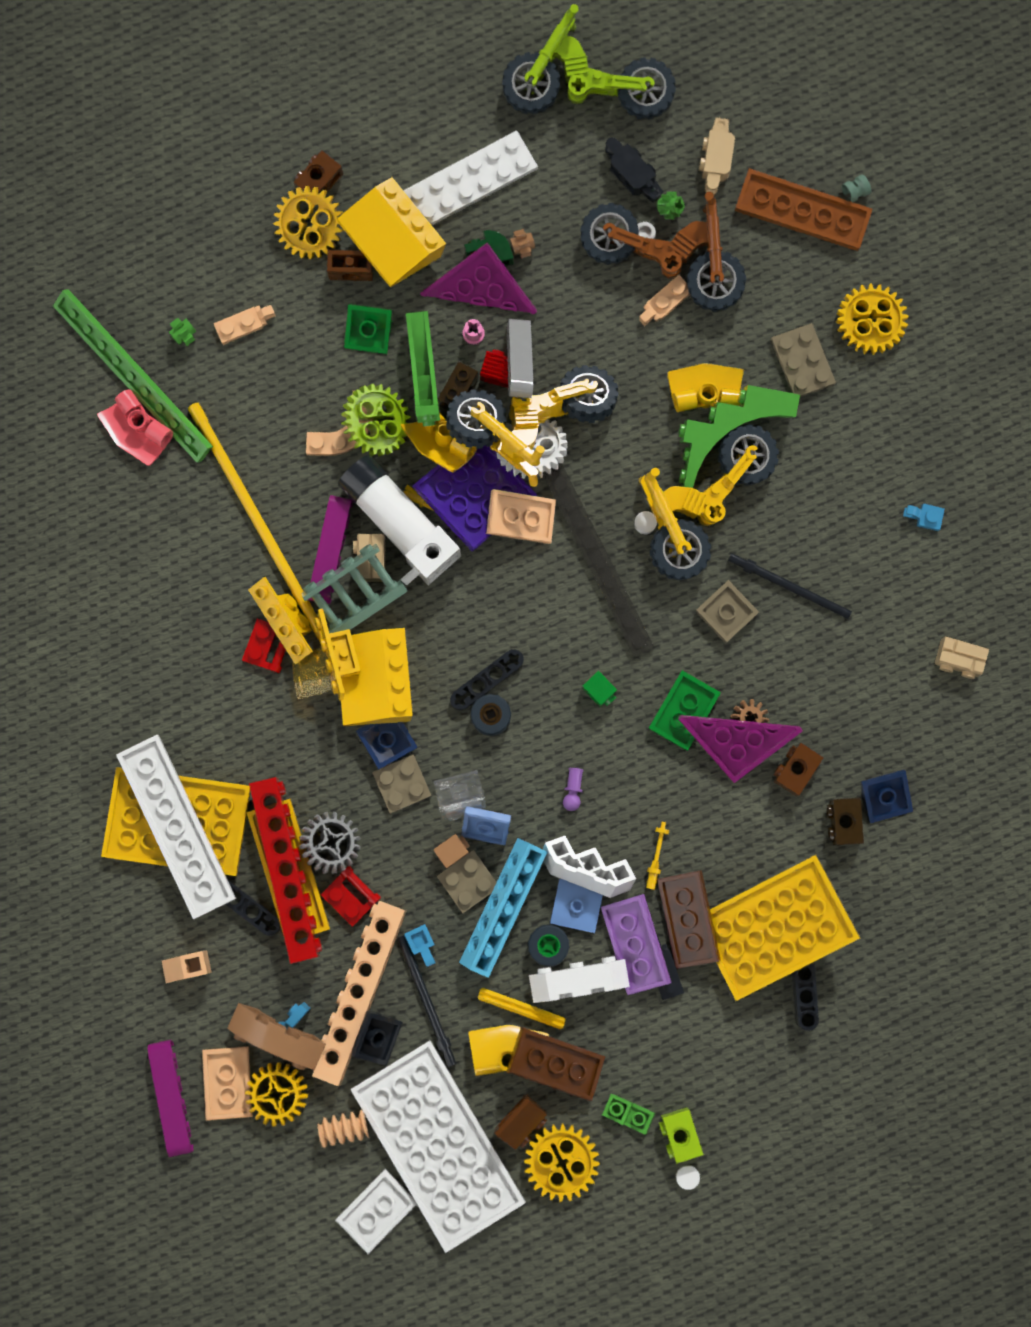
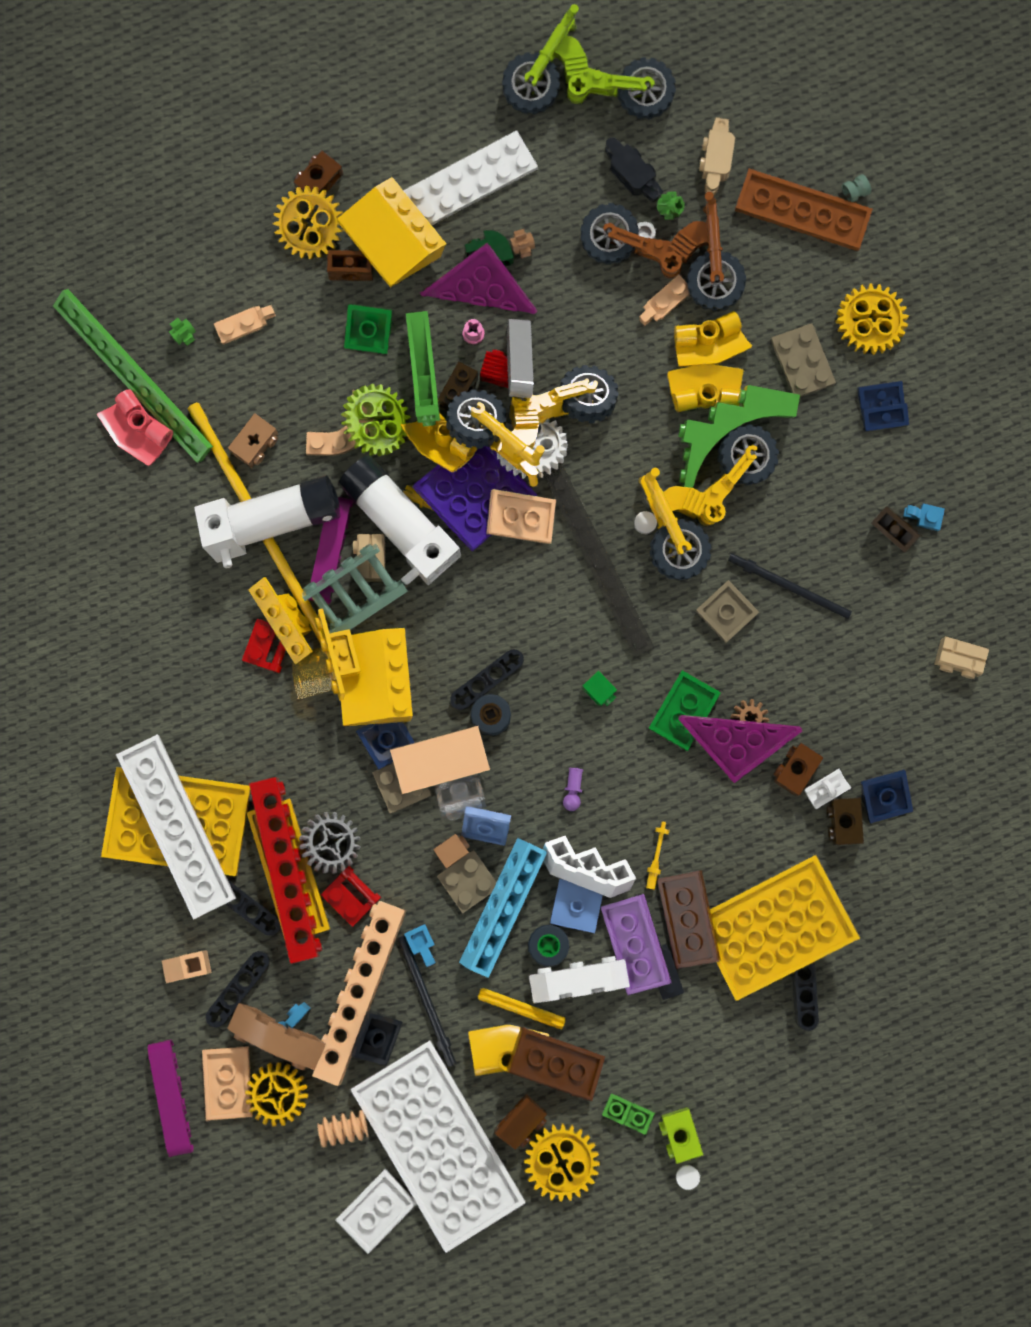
(229, 527): none -> white piece
(237, 988): none -> black beam
(254, 430): none -> medium nougat brick
(440, 759): none -> light nougat tile
(697, 349): none -> yellow panel
(827, 789): none -> white hips
(883, 406): none -> dark blue slope
(896, 529): none -> dark brown brick

